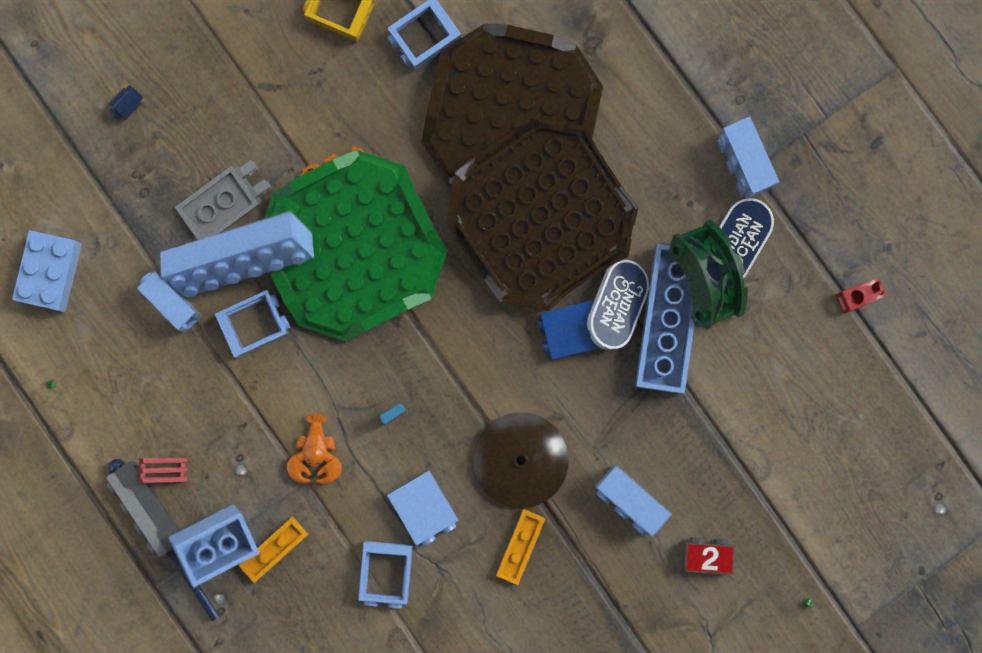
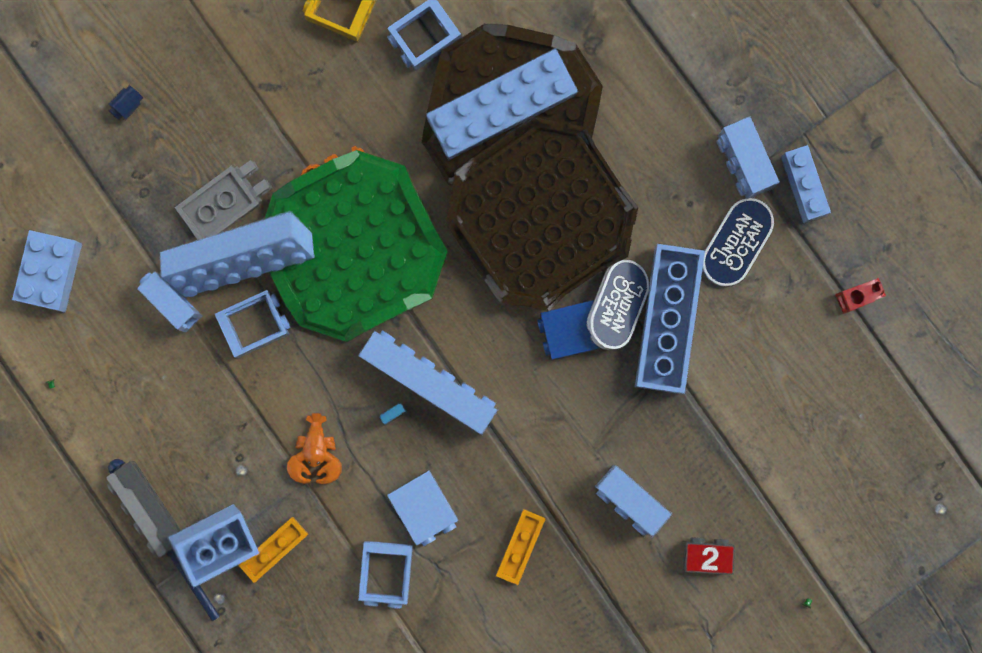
(182, 469): tile -> none
(427, 382): none -> light blue brick
(502, 104): none -> light blue brick
(526, 483): dark brown dish -> none
(708, 302): dark green fence -> none
(805, 184): none -> light blue brick

